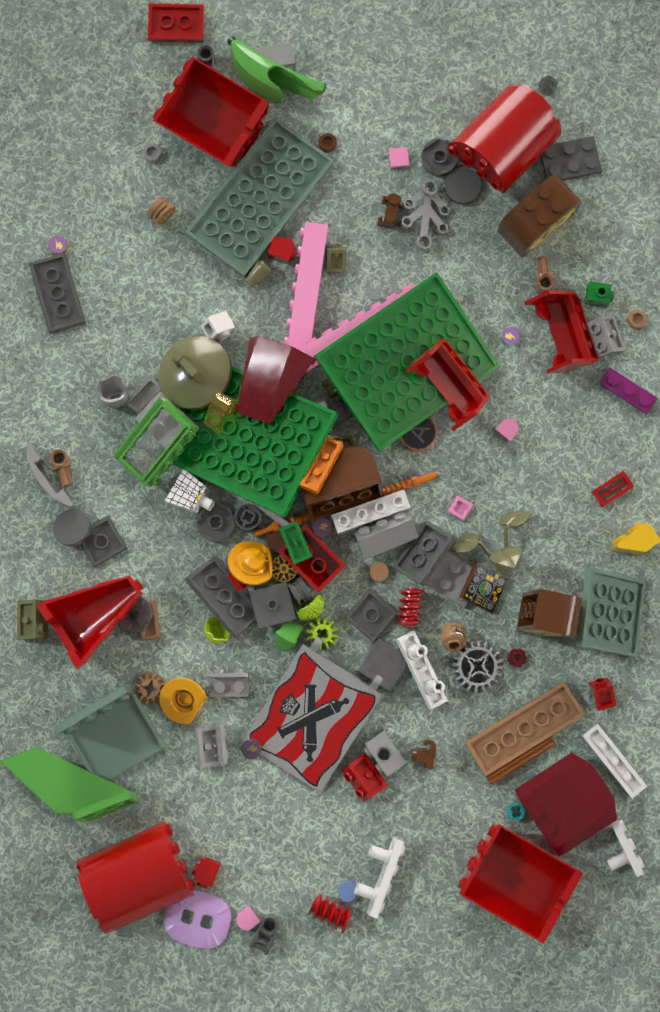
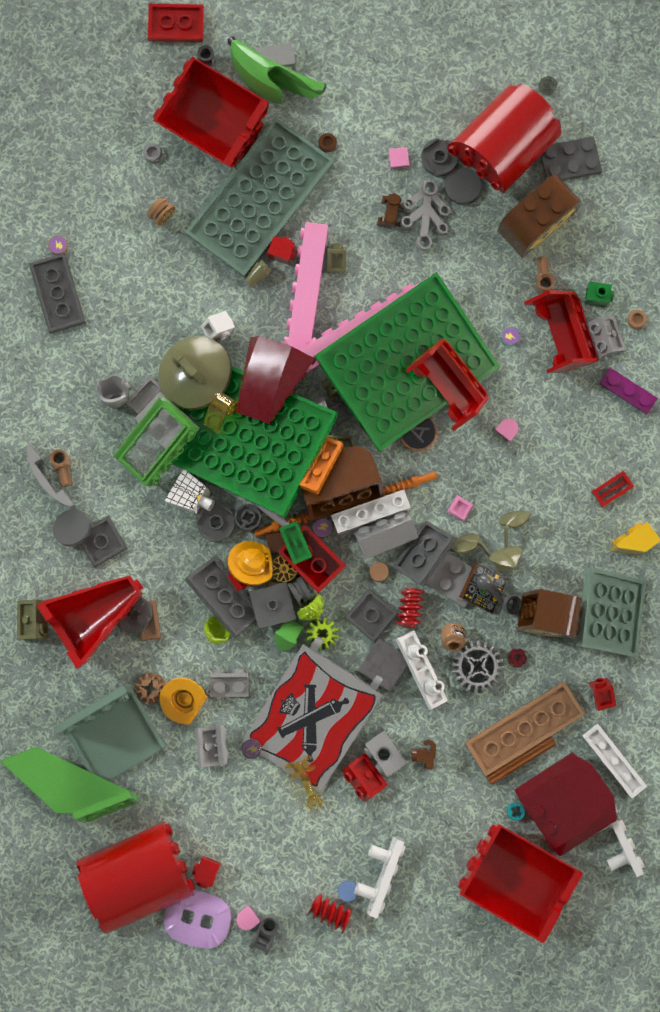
(301, 768): none -> clear yellow bar
(485, 583): none -> dark grey piece

